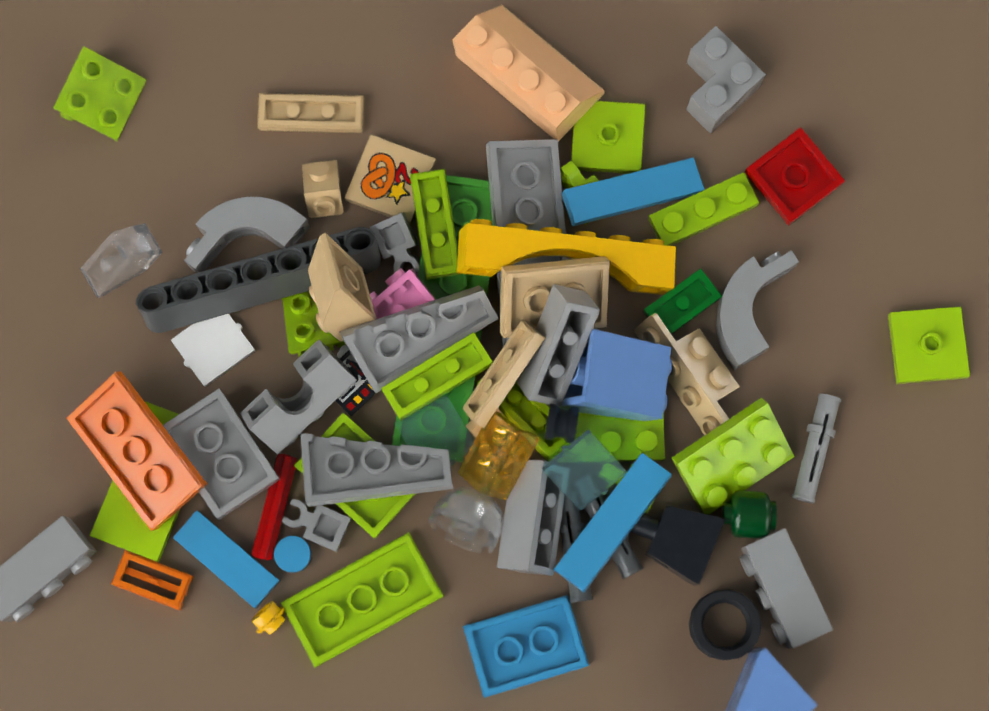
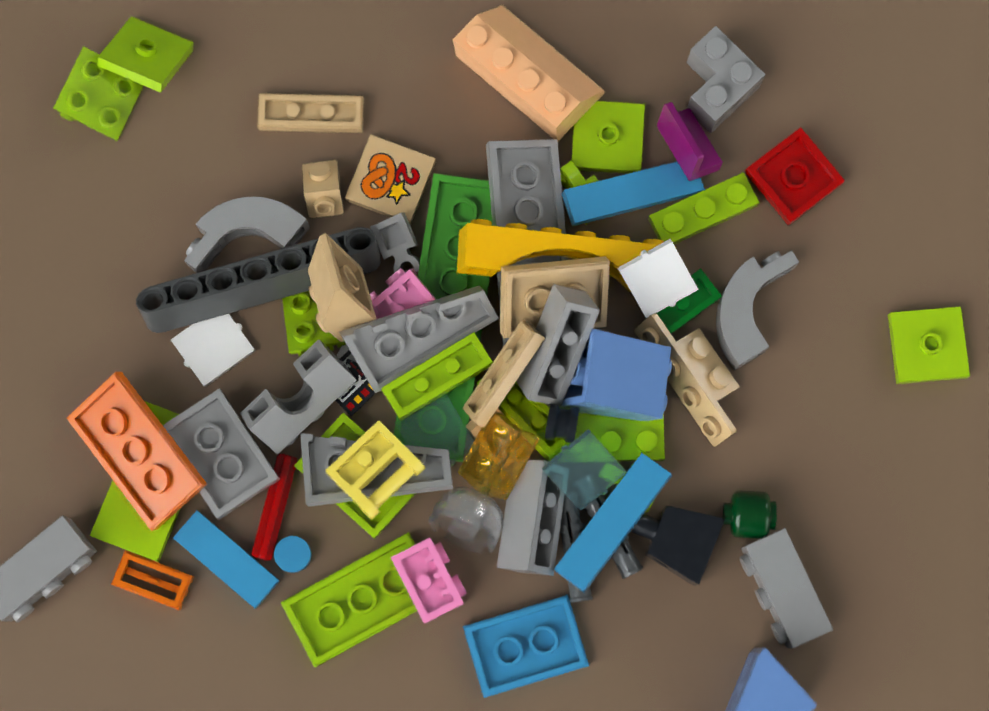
(121, 259): clear slope -> none
(145, 54): none -> lime plate
(268, 618): yellow plate -> none
(322, 526): light grey plate -> none
(366, 461): none -> light yellow plate
(428, 579): none -> bright pink bracket
(435, 223): lime tile -> none
(658, 278): none -> white piece
(688, 142): none -> magenta panel
(733, 456): lime plate -> none
(751, 615): black tyre -> none
(816, 448): light grey pin -> none

